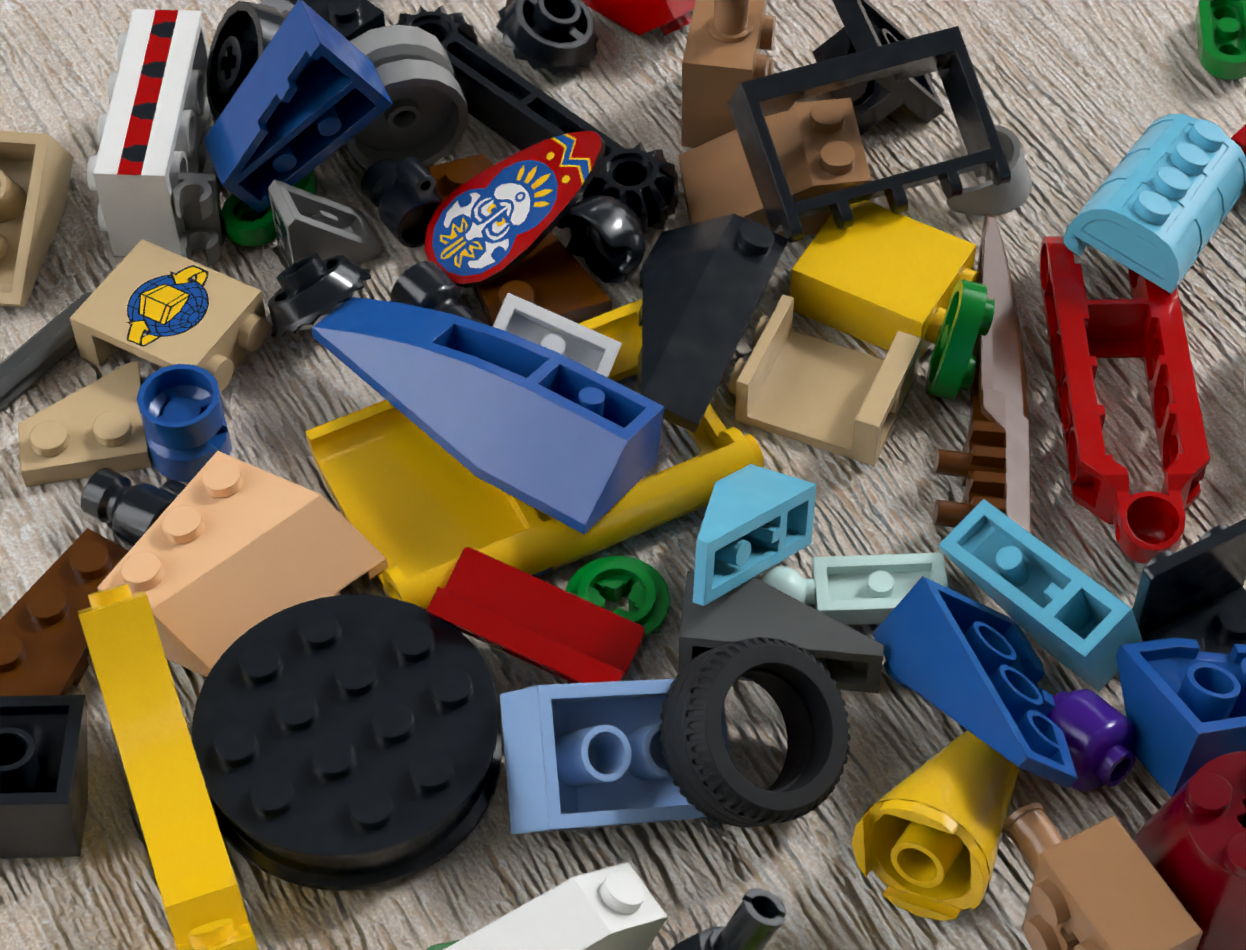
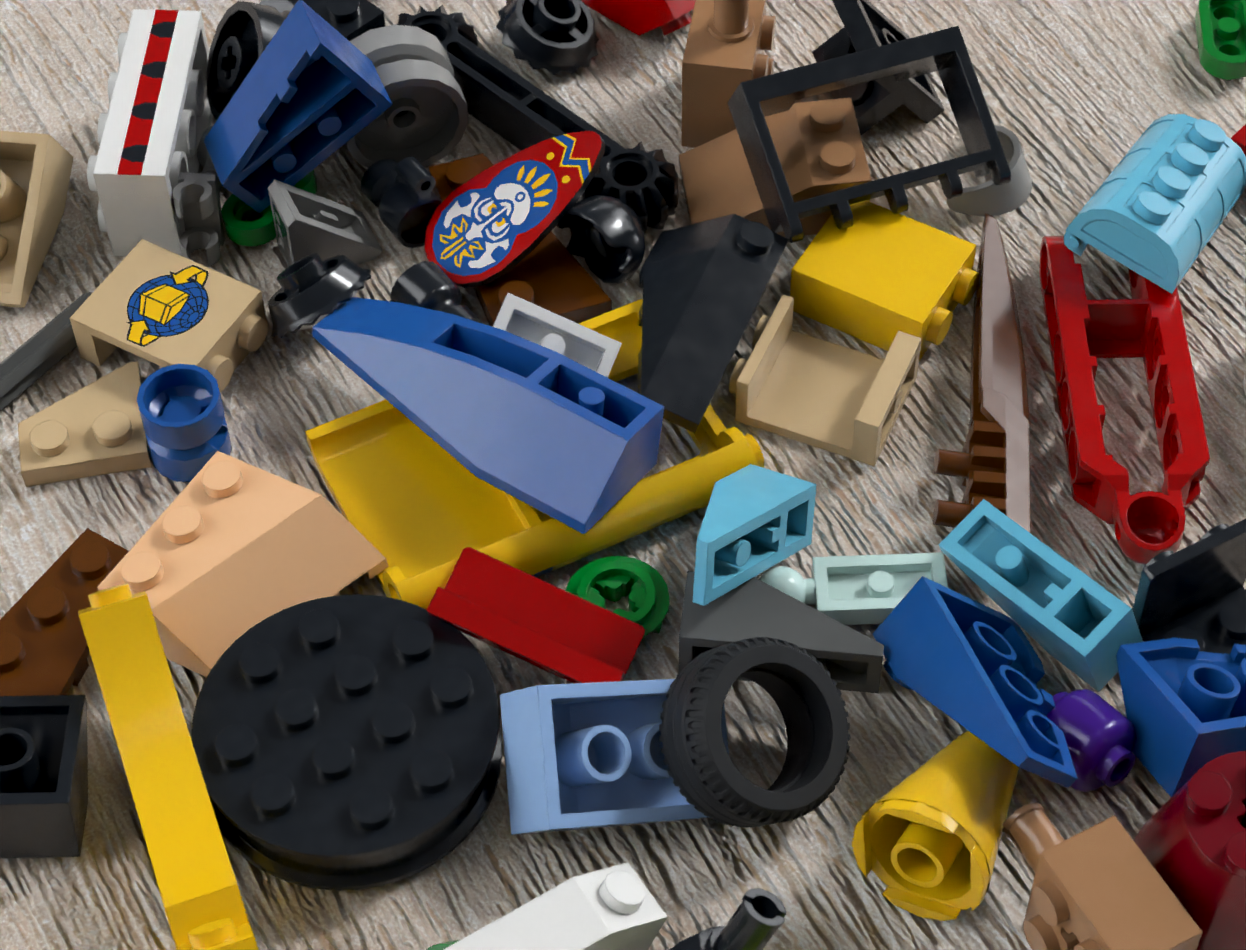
(130, 508): black piece -> none
(952, 359): green plate -> none

